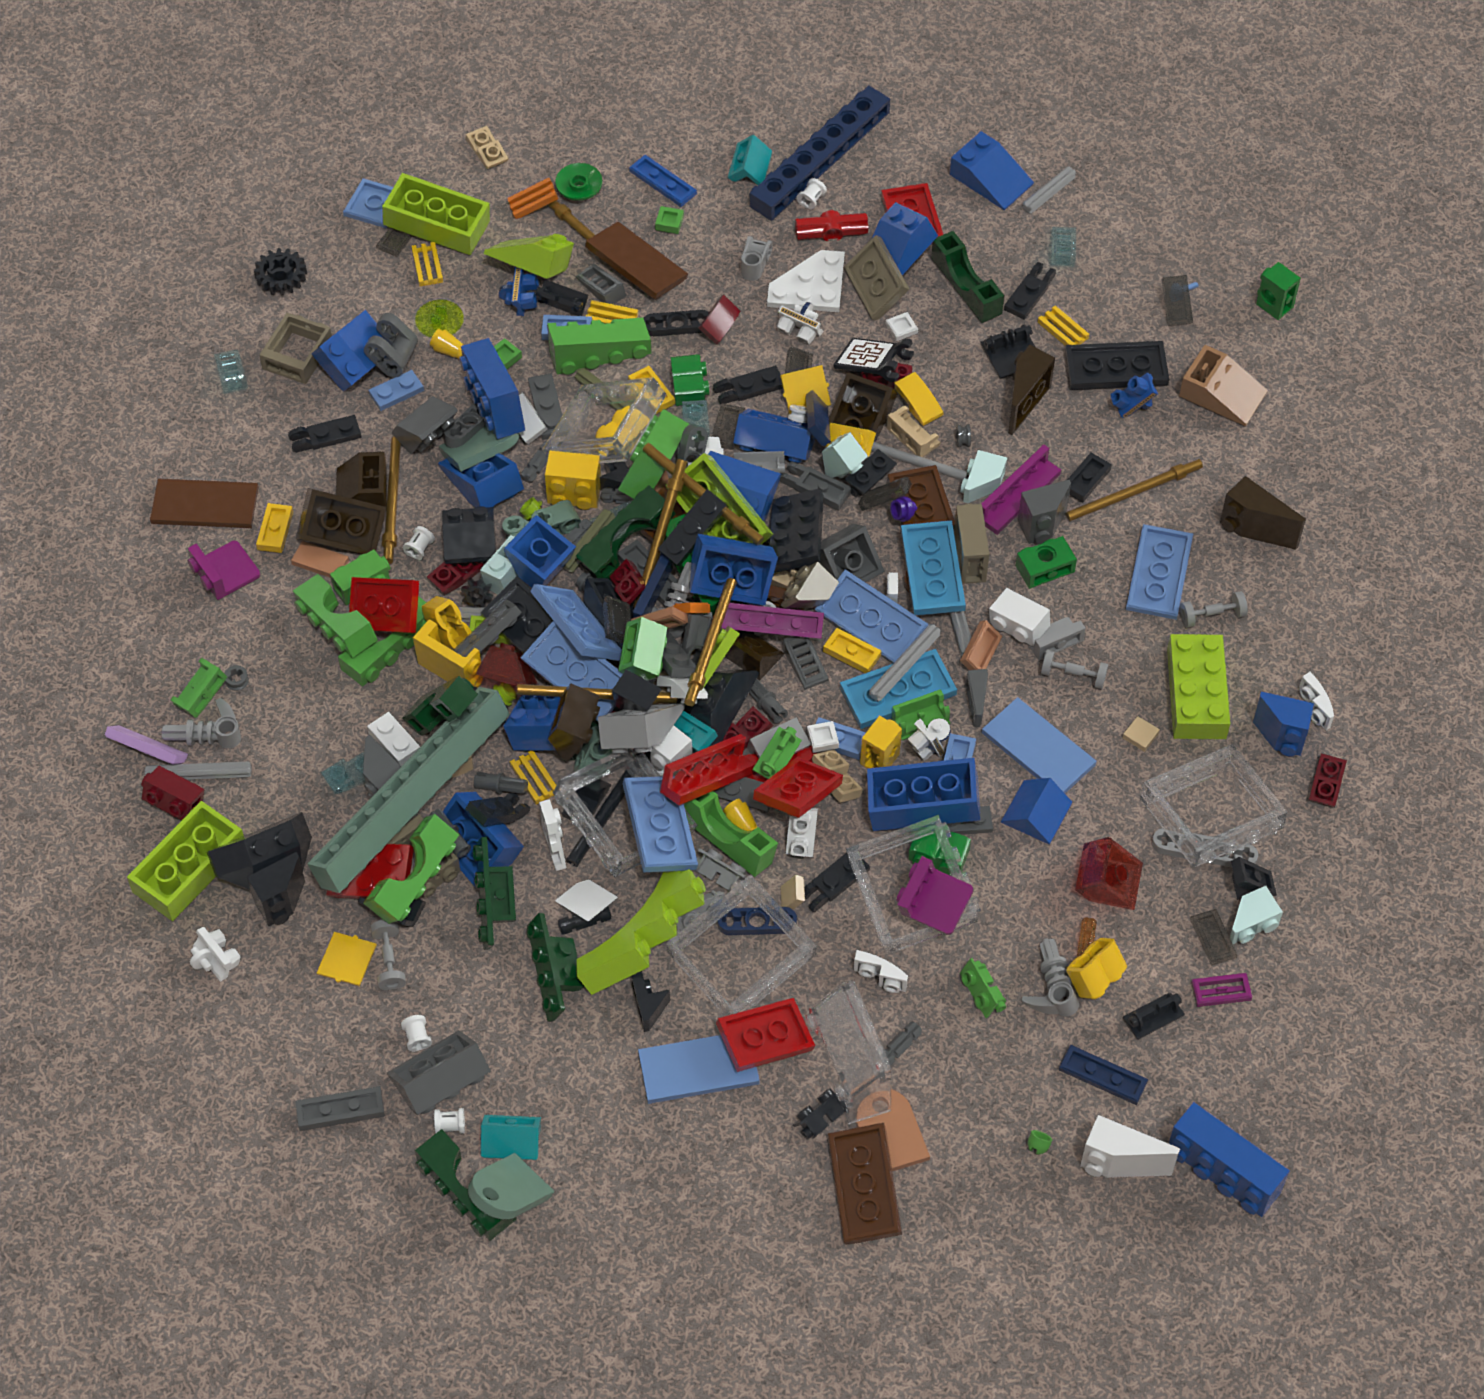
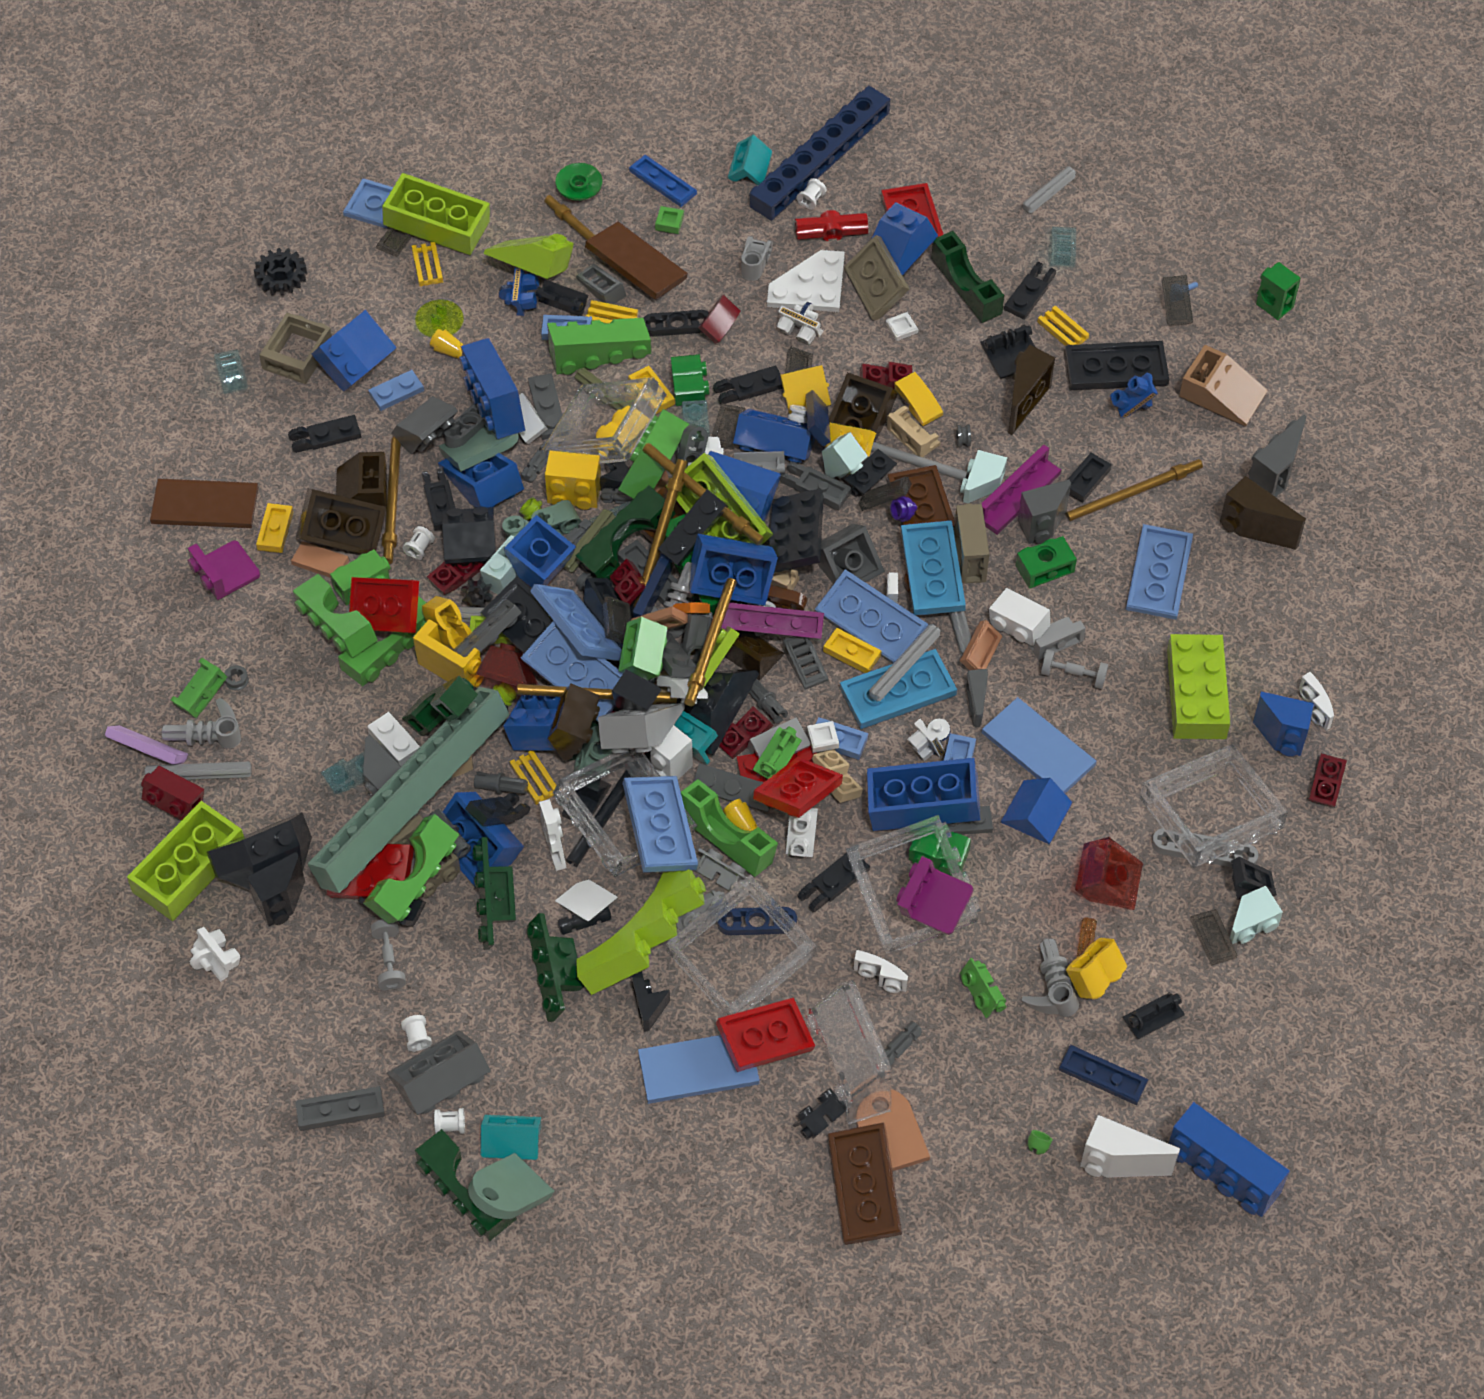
(346, 958): yellow piece -> none
(398, 352): dark grey connector -> none
(438, 496): none -> black hinge
(486, 148): tan slope -> none
(508, 353): bright green plate -> none
(531, 196): orange tile -> none
(706, 776): red fence -> none
(793, 892): tan tile -> none
(811, 588): slope -> none
(874, 357): flag -> none
(881, 744): yellow brick -> none
(924, 707): bright green hinge -> none
(990, 171): blue slope -> none
(1141, 733): tan tile -> none
(1223, 999): magenta tile -> none
(1238, 603): light grey wheel -> none
(1274, 463): none -> dark grey slope

